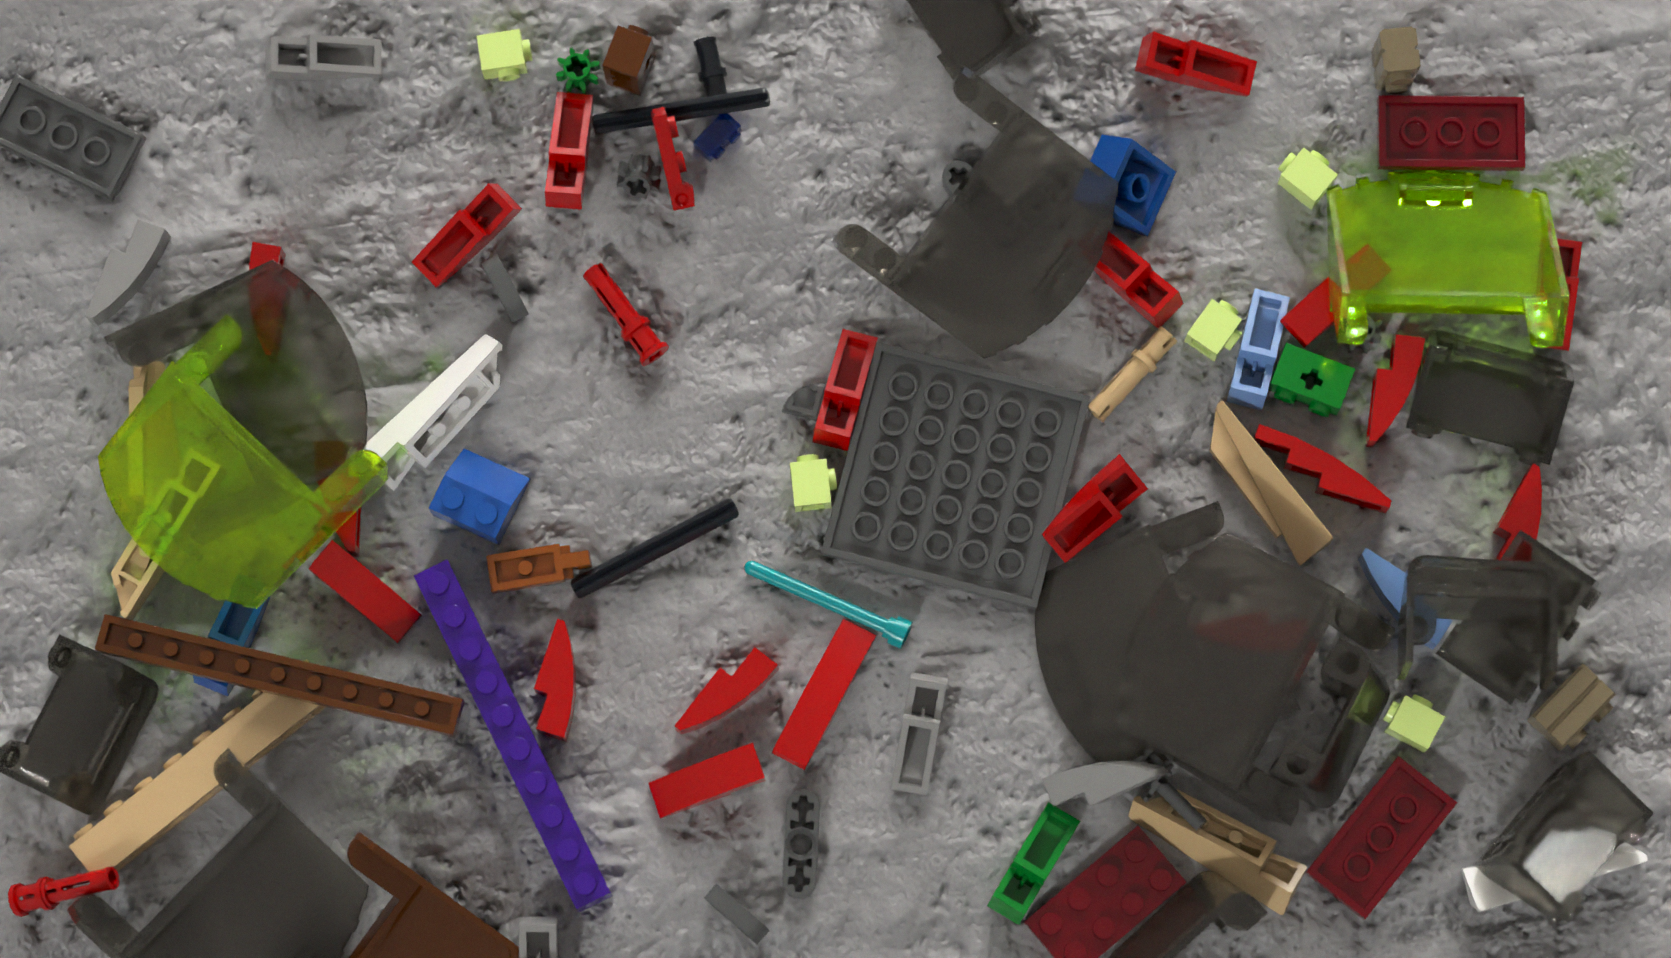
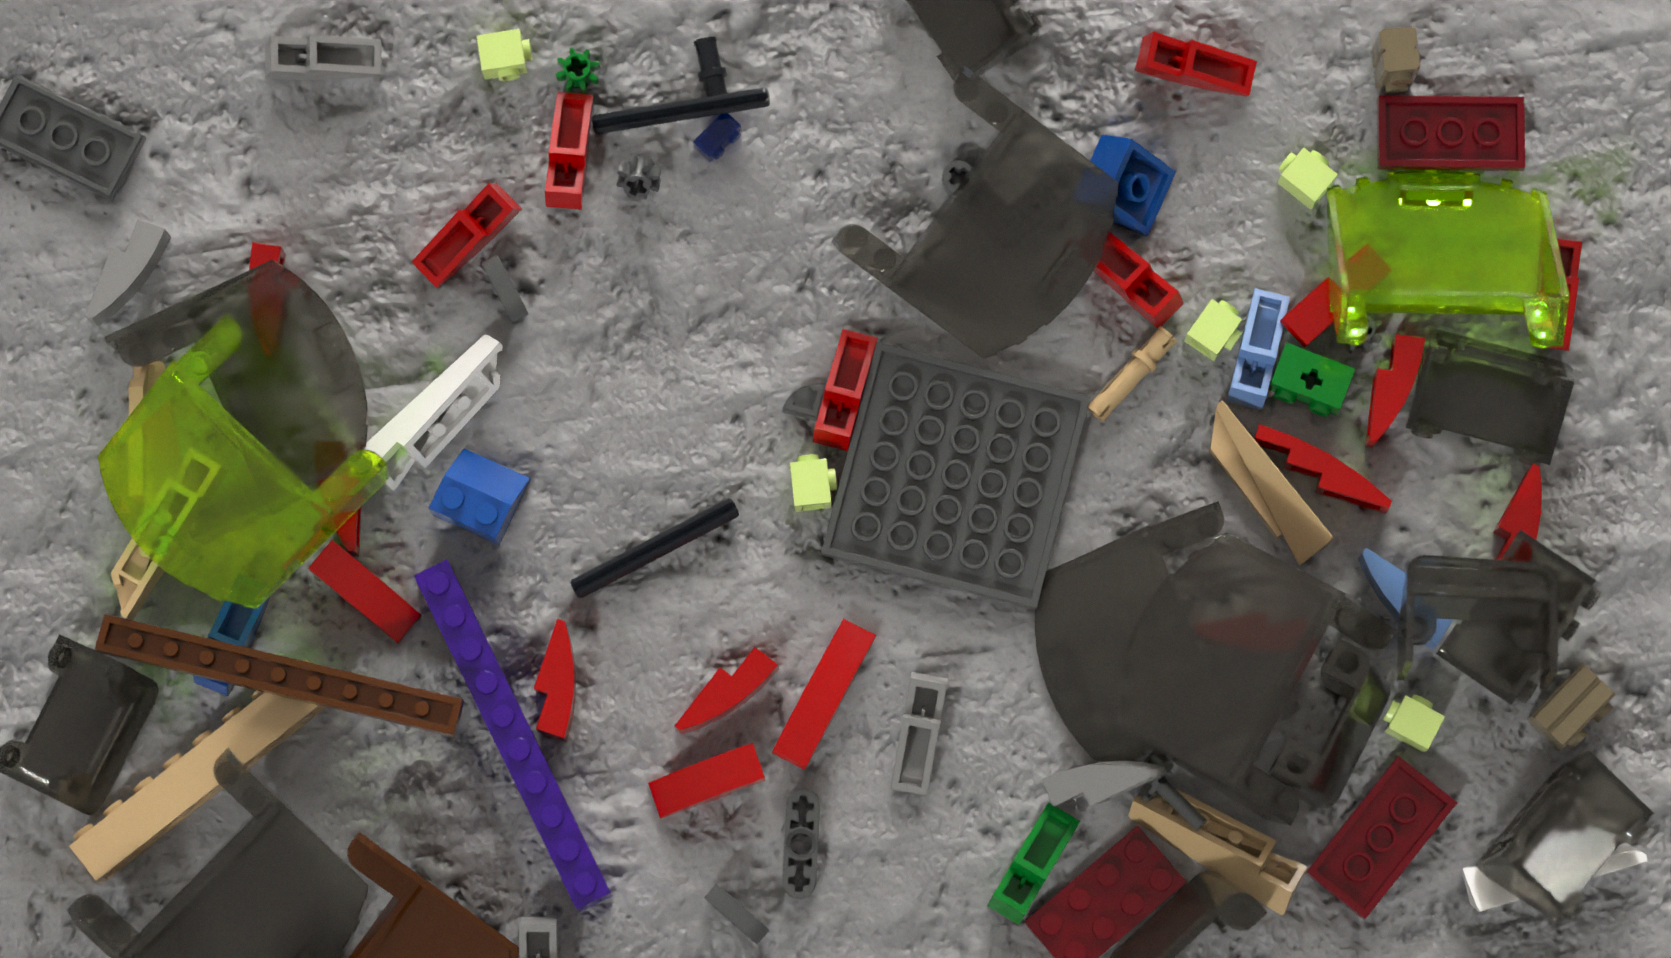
(99, 880): red pin -> none
(534, 567): dark orange hinge -> none
(629, 59): reddish brown brick -> none
(634, 327): red pin -> none
(673, 162): red hinge -> none
(893, 629): teal piece -> none
(1094, 508): red slope -> none

